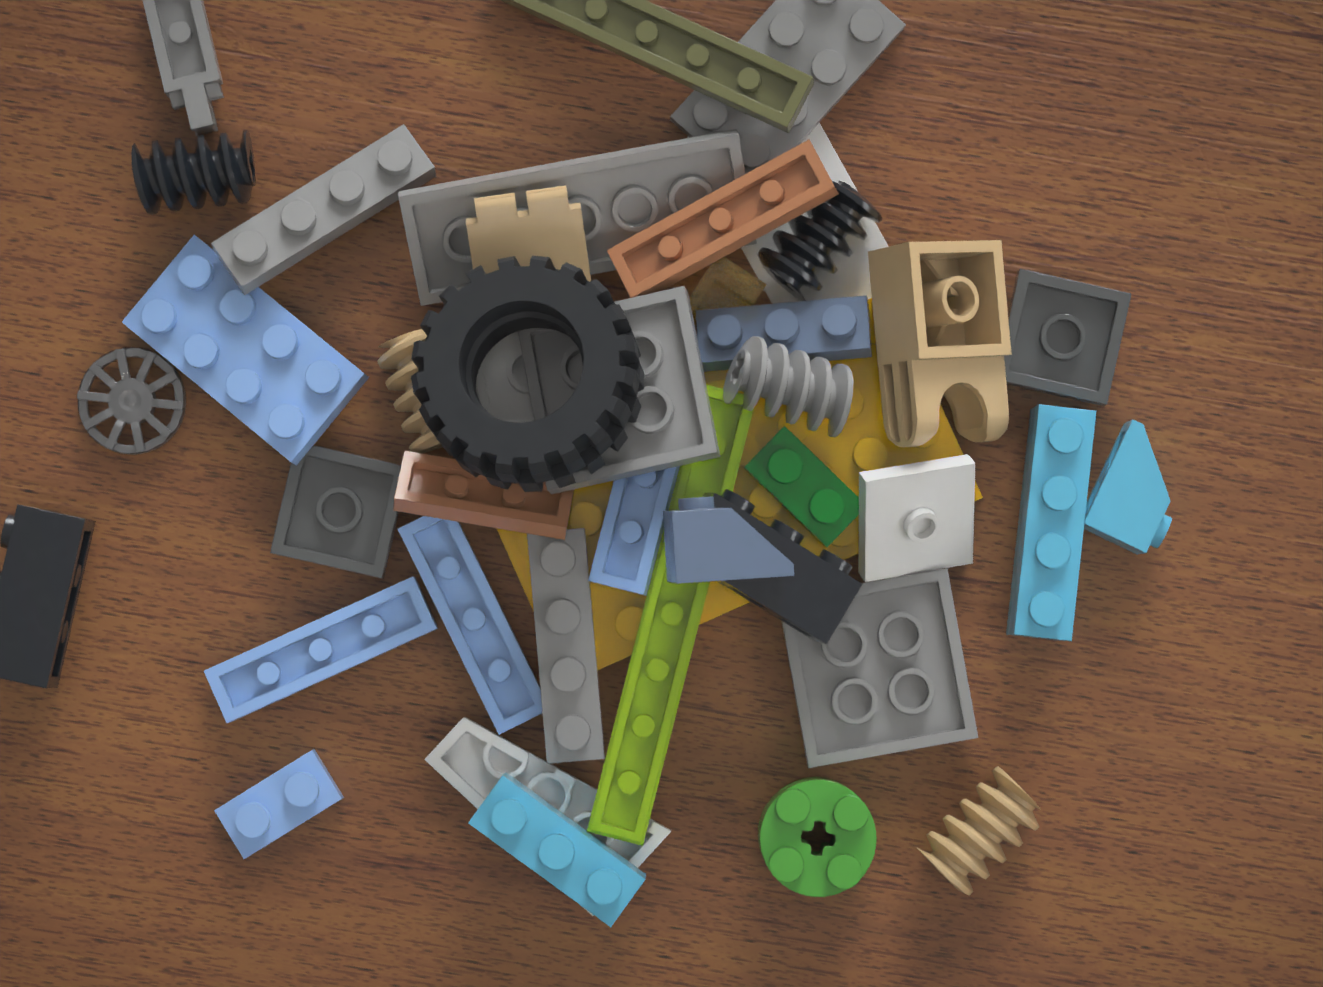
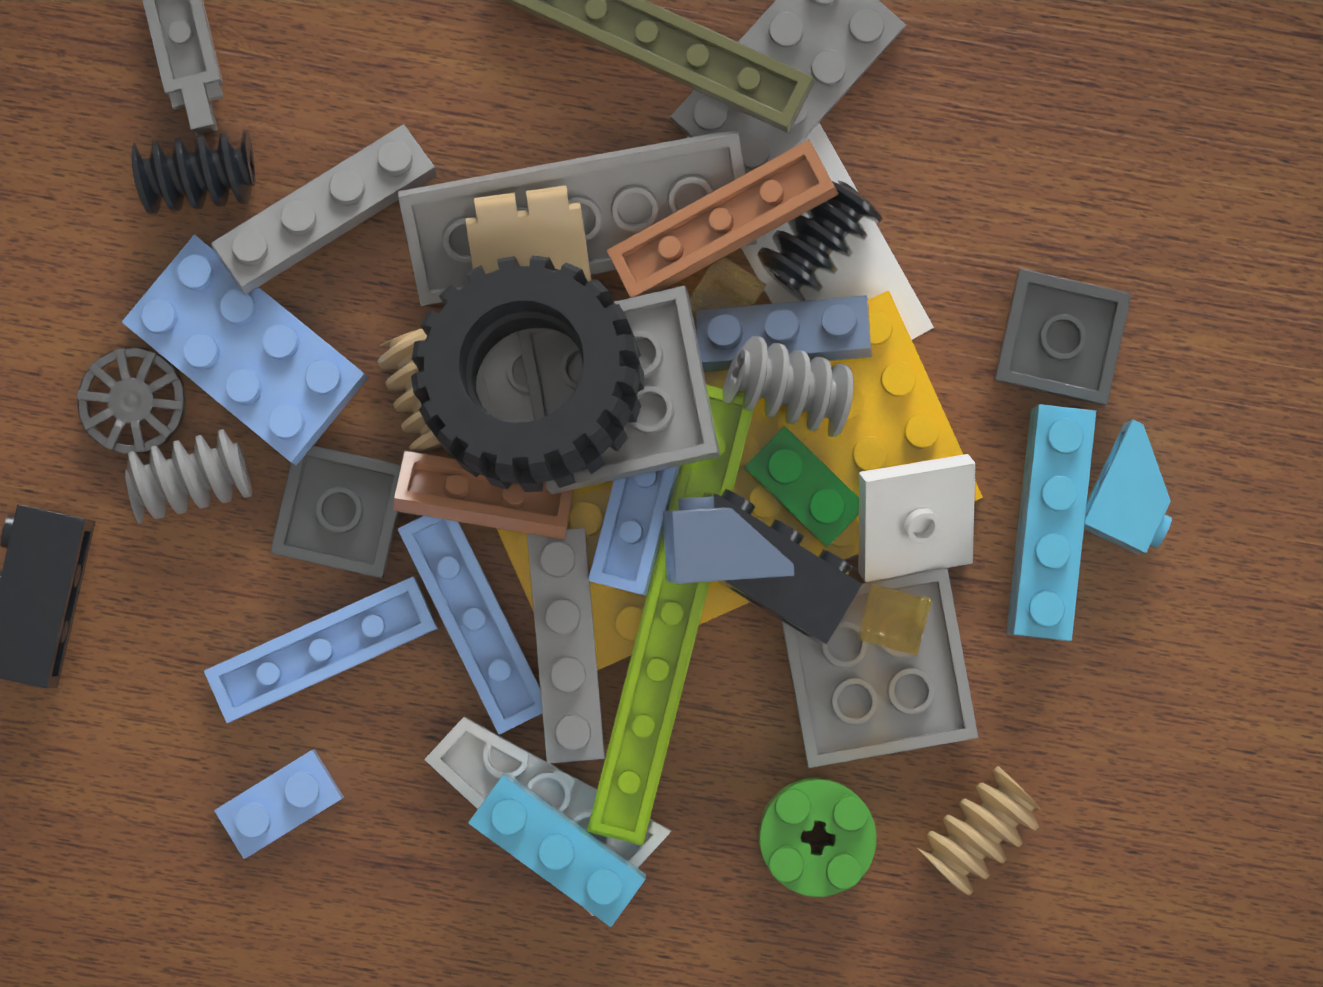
(186, 476): none -> light grey piece
(894, 619): none -> clear yellow panel
(941, 334): tan brick -> none

